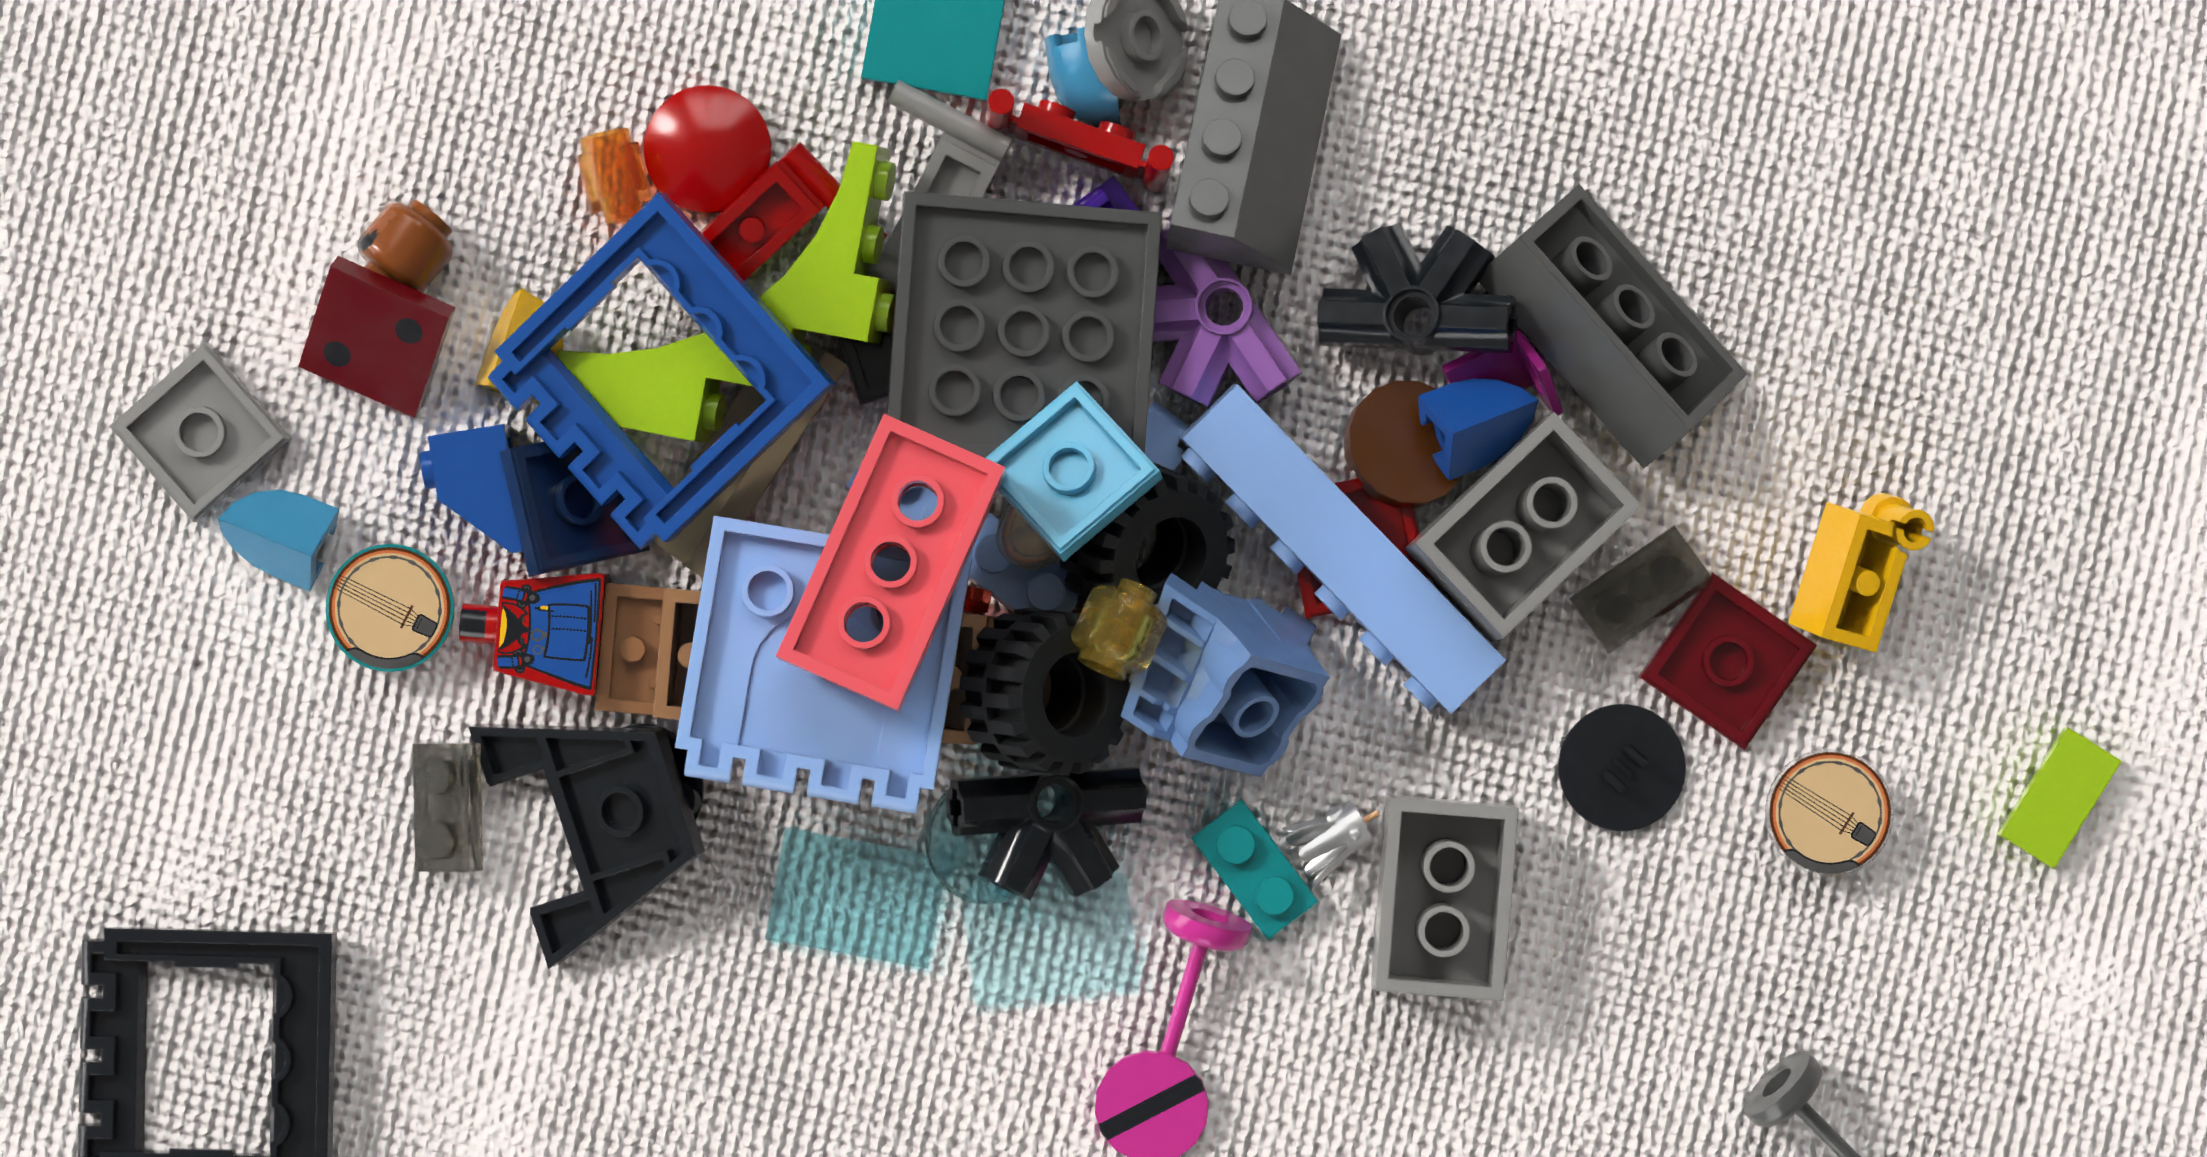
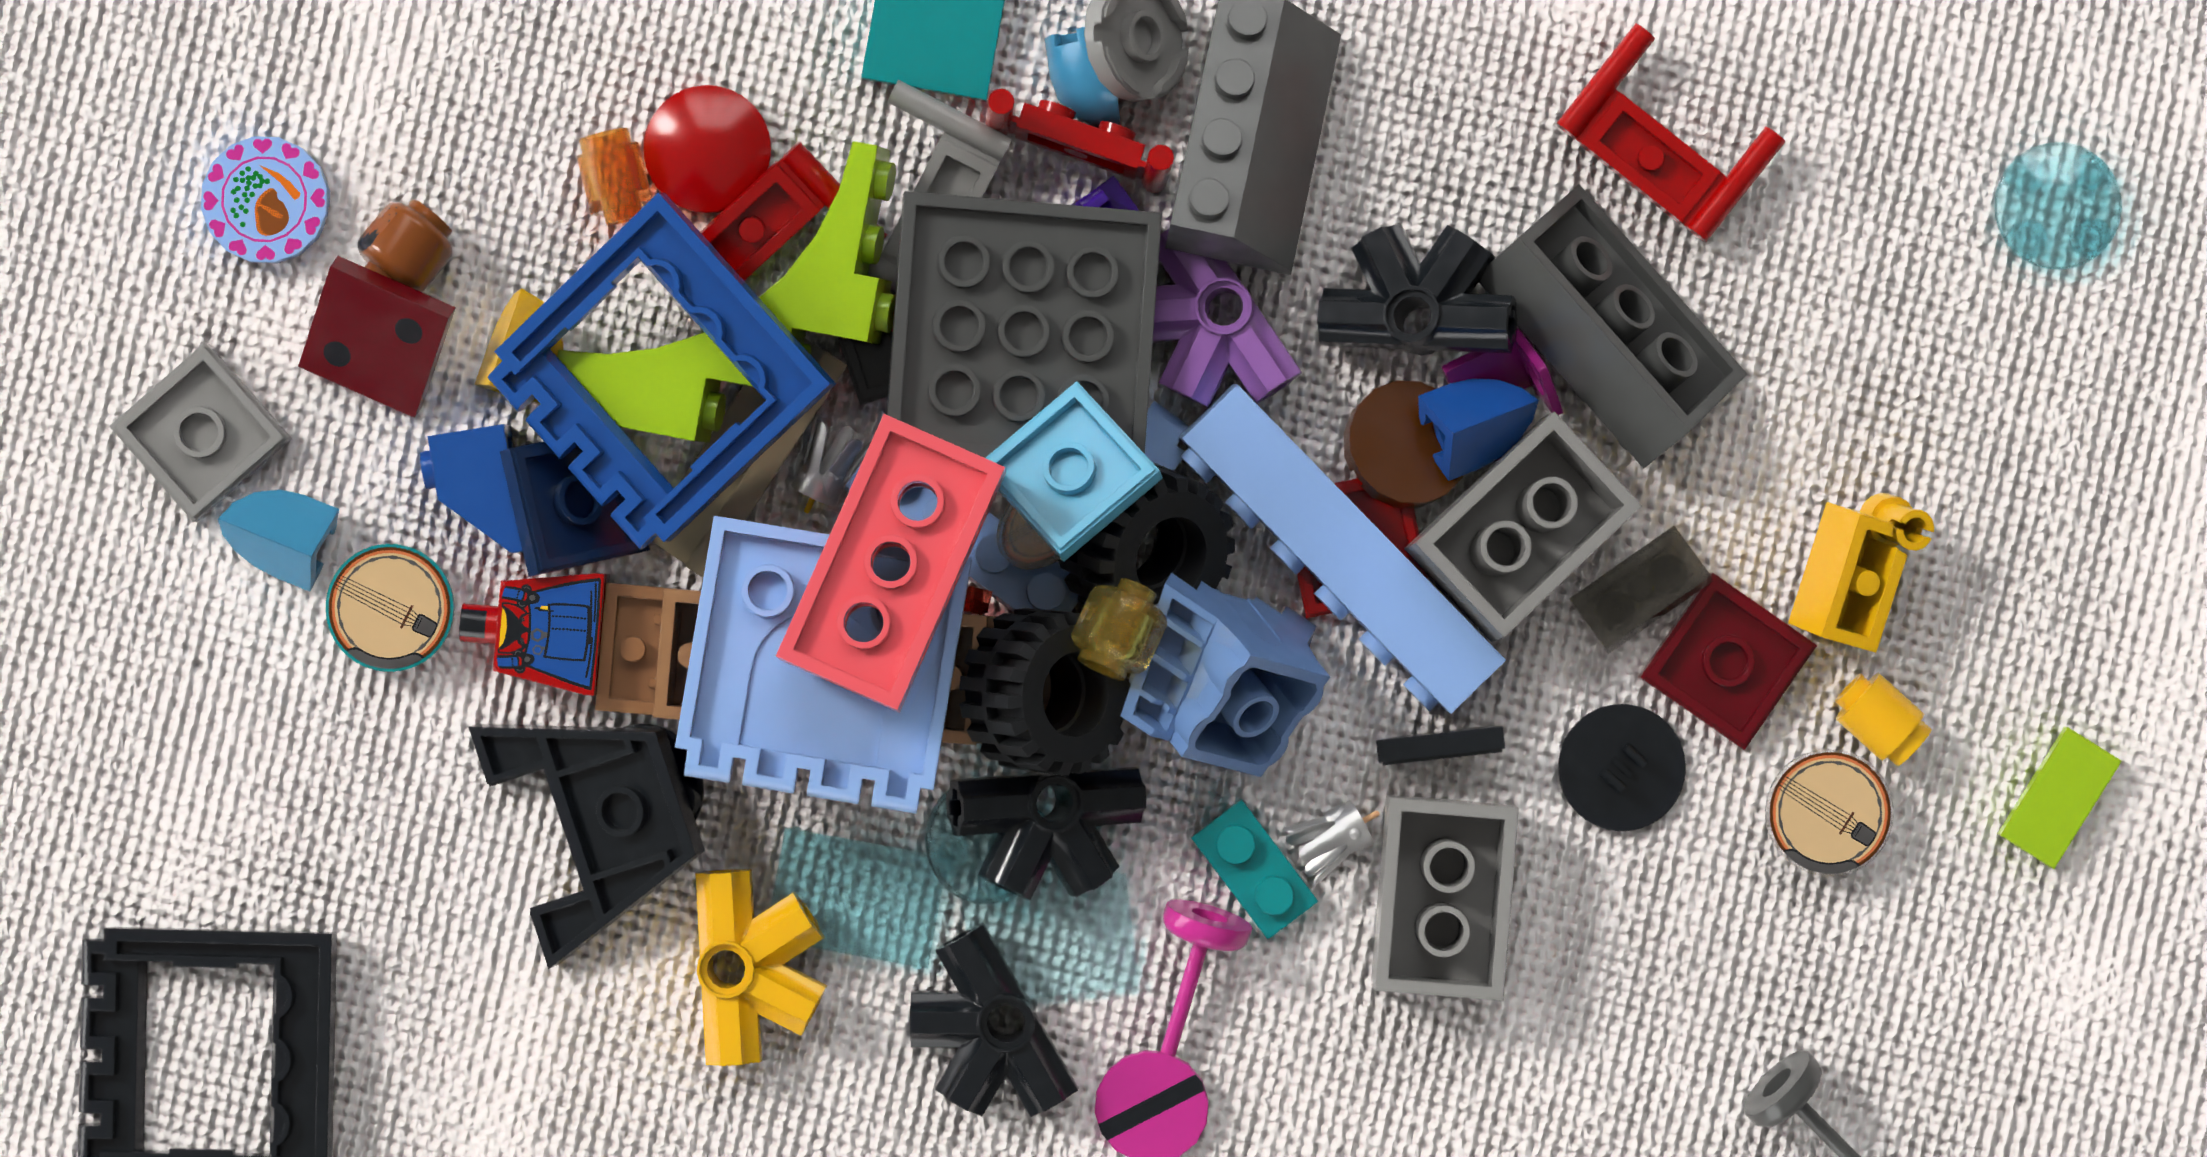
(265, 199): none -> tile
(447, 807): clear smoke plate -> none
(765, 947): none -> yellow piece
(825, 476): none -> flat silver piece
(983, 1054): none -> black piece
(1440, 745): none -> black tile
(1651, 155): none -> red plate
(1882, 718): none -> yellow brick
(2057, 206): none -> clear light blue dish

